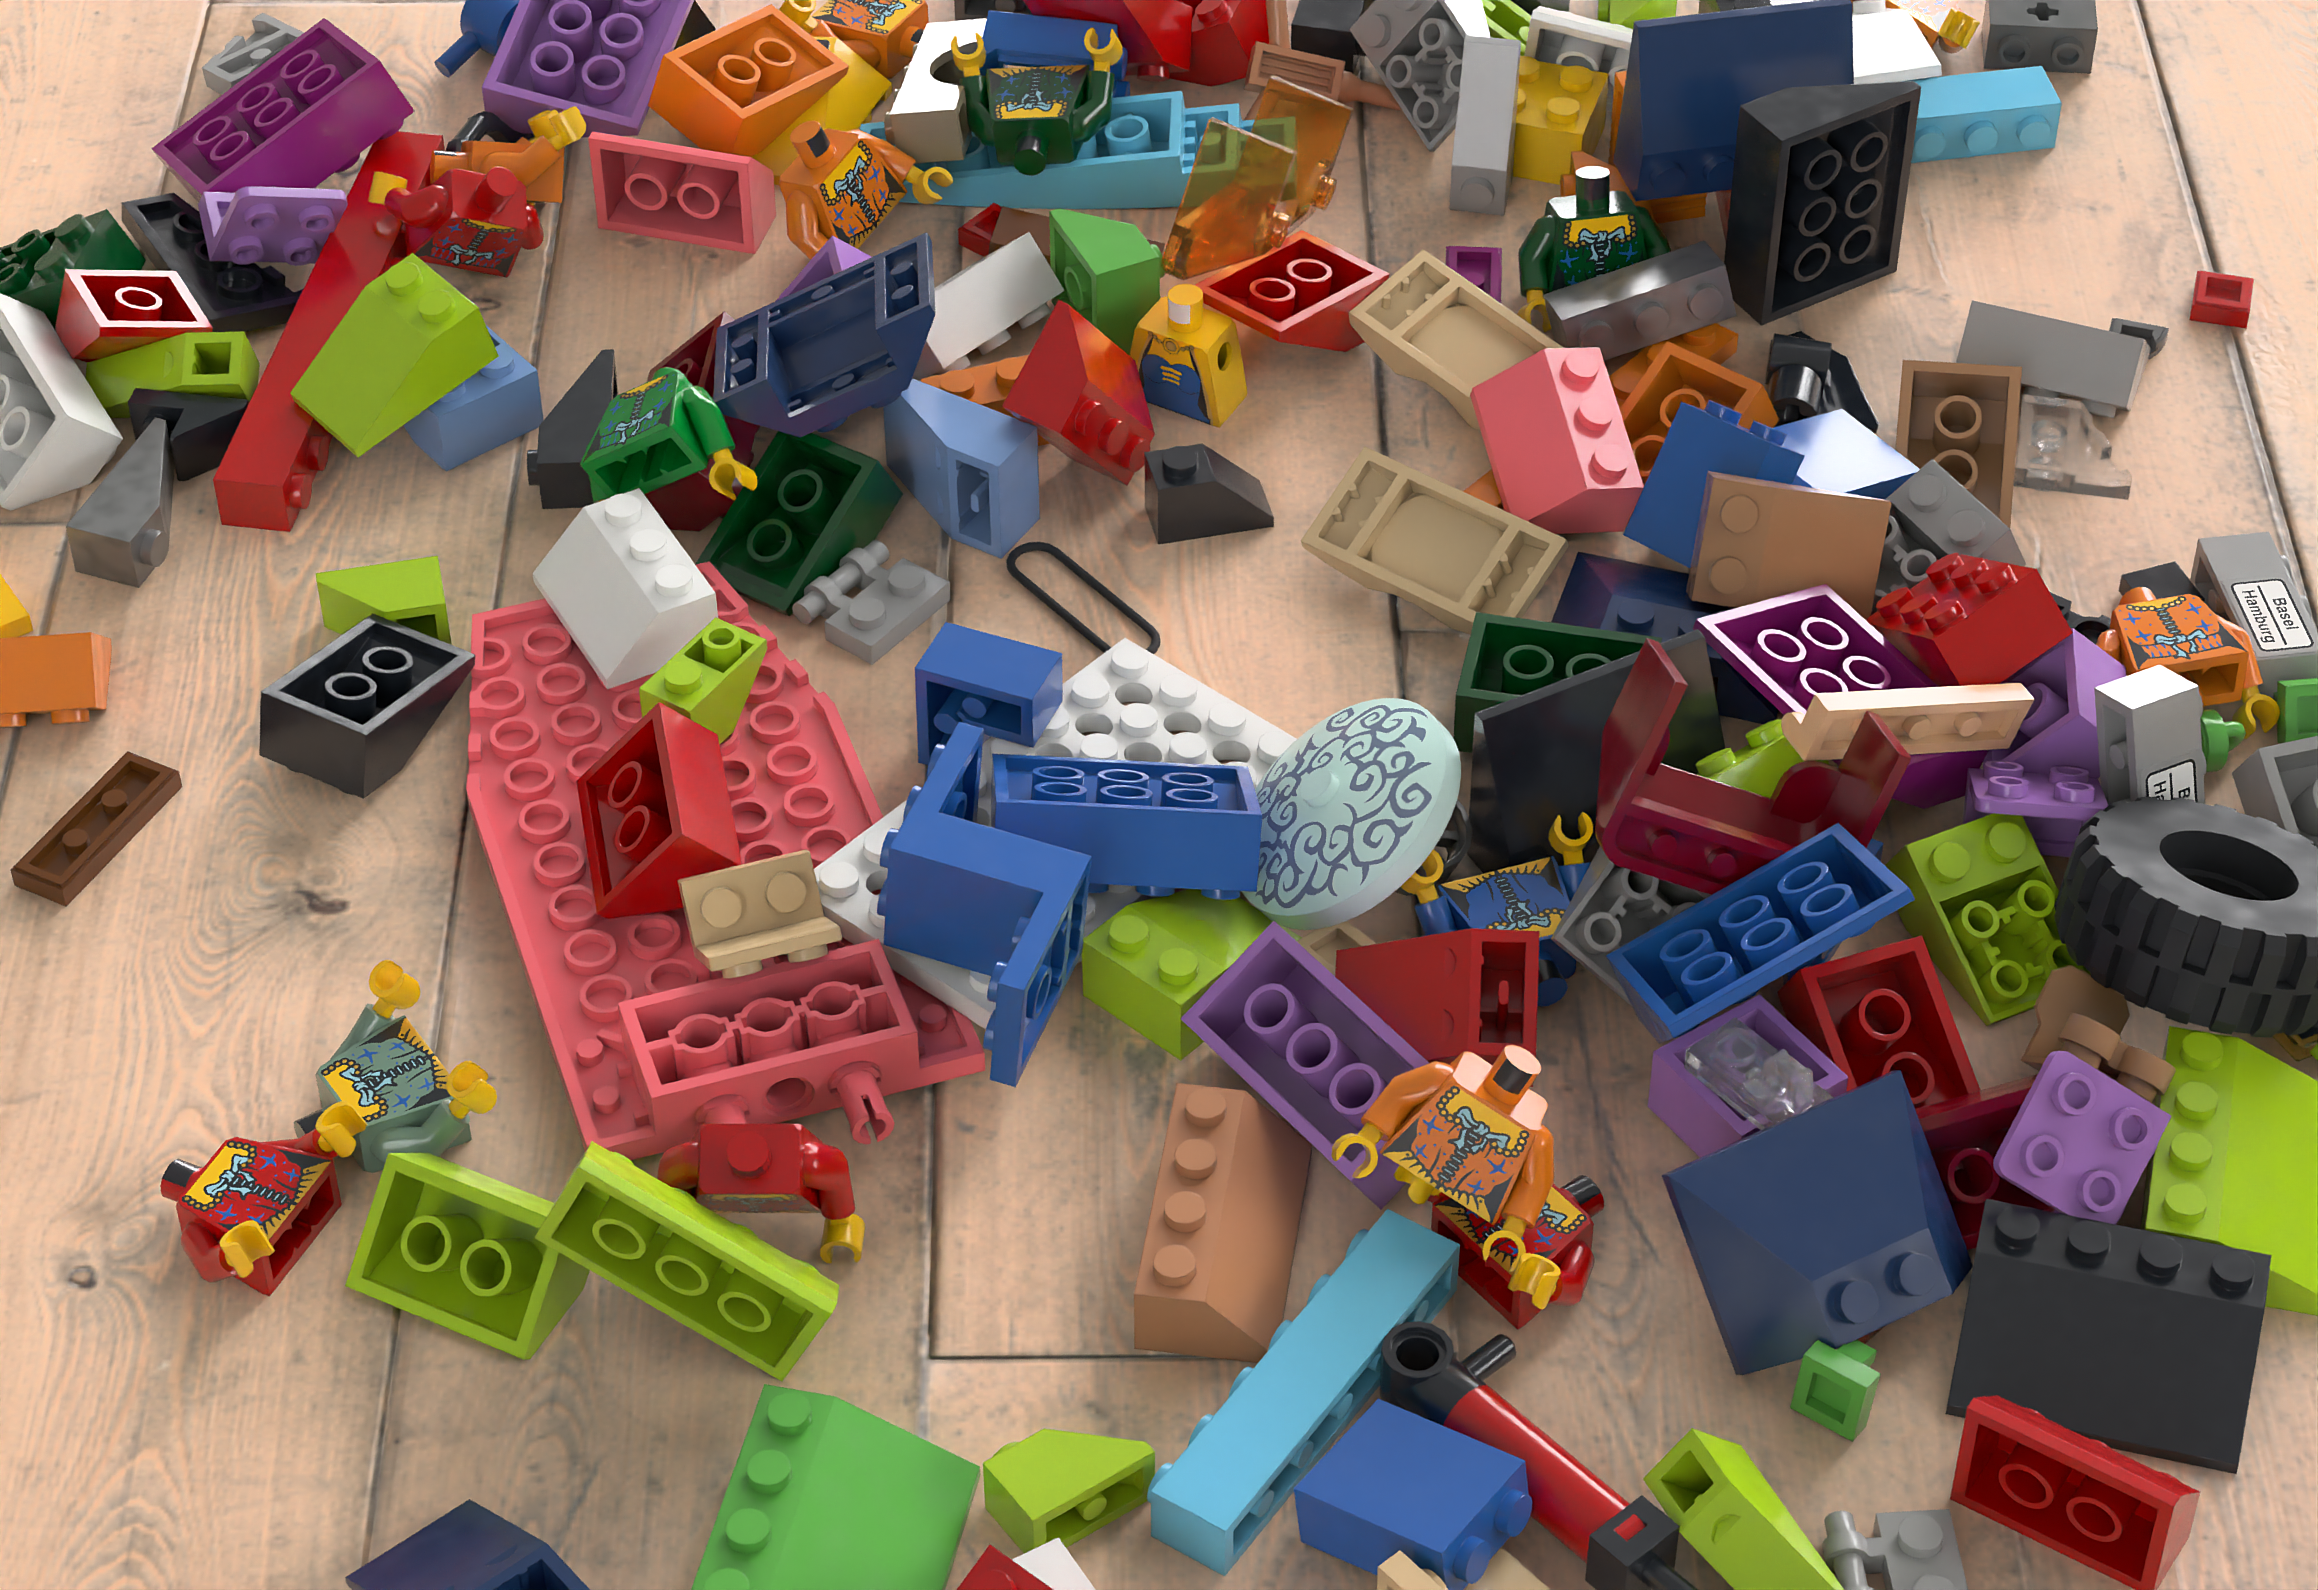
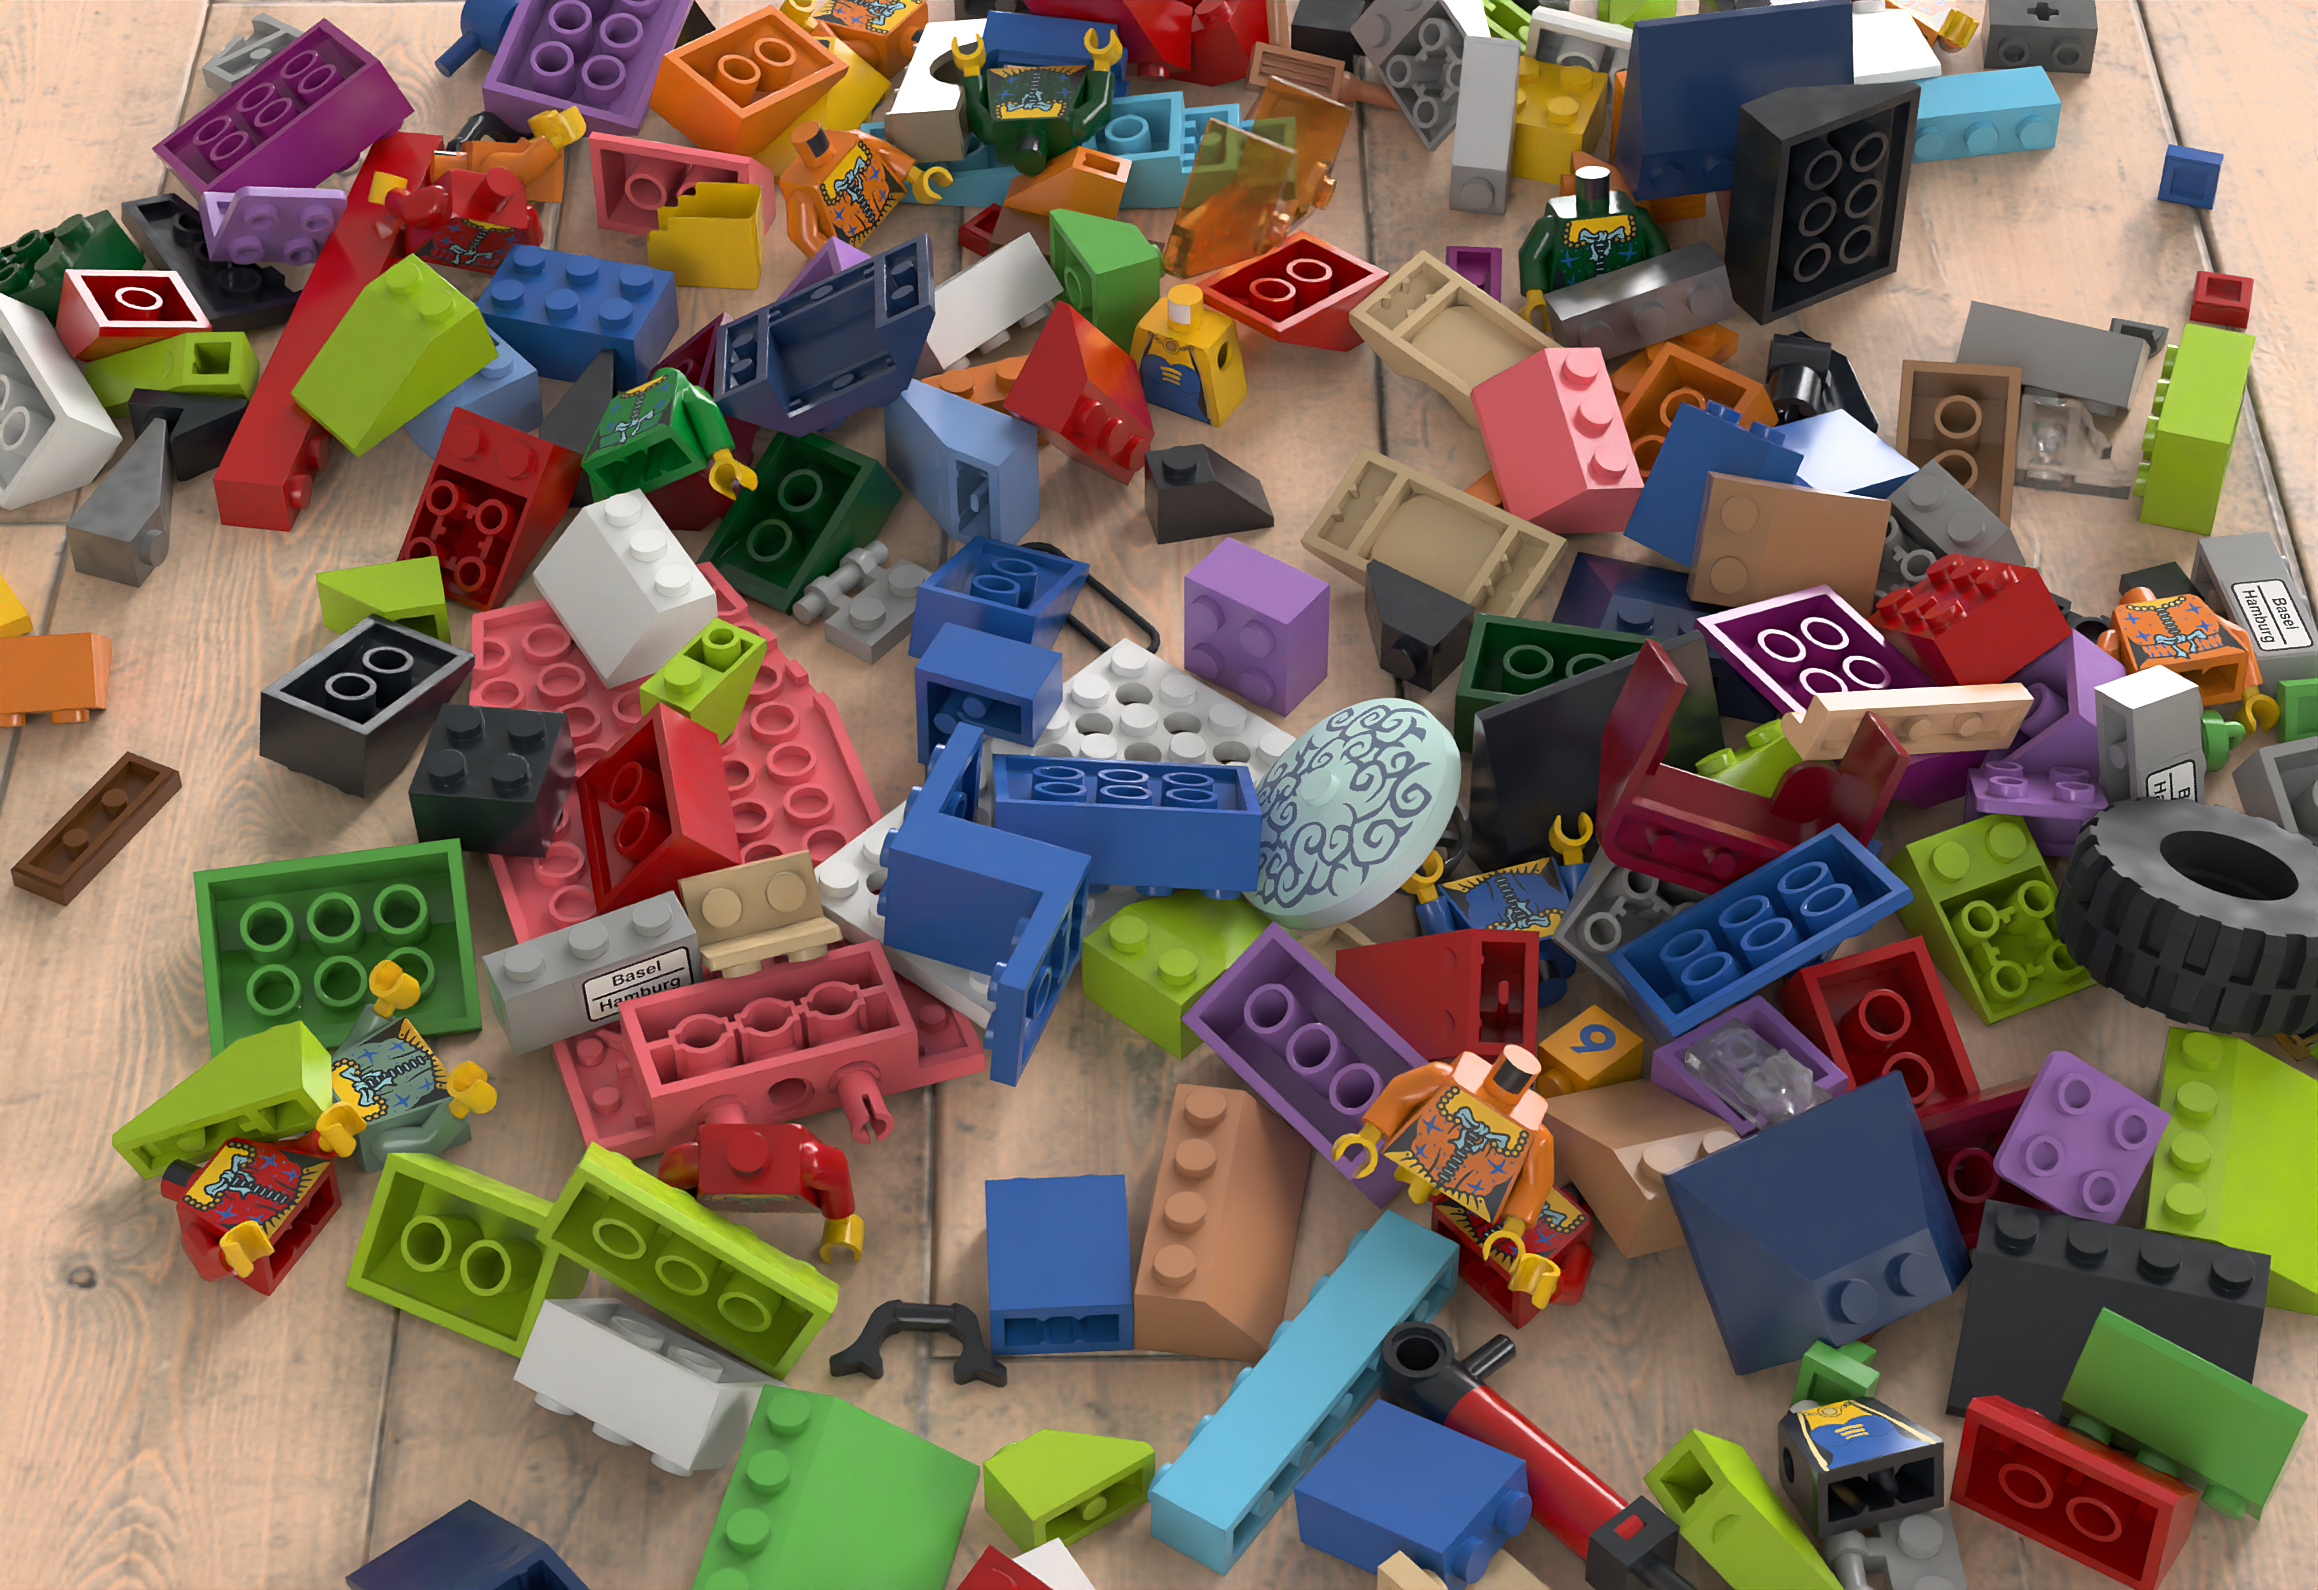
(250, 1091): none -> lime slope
(309, 930): none -> bright green slope
(489, 506): none -> red slope
(494, 779): none -> black brick
(571, 306): none -> blue brick
(581, 972): none -> light grey brick
(641, 1382): none -> white slope
(712, 237): none -> yellow piece
(895, 1316): none -> black helmet
(998, 592): none -> blue slope
(1058, 1265): none -> blue brick
(1073, 181): none -> orange slope
(1256, 626): none -> medium lavender brick
(1415, 627): none -> black slope
(1588, 1055): none -> light orange brick
(1619, 1146): none -> medium nougat slope
(1857, 1464): none -> black torso
(2087, 1022): medium nougat piece -> none
(2182, 1416): none -> bright green slope
(2190, 176): none -> blue tile
(2193, 428): none -> lime brick

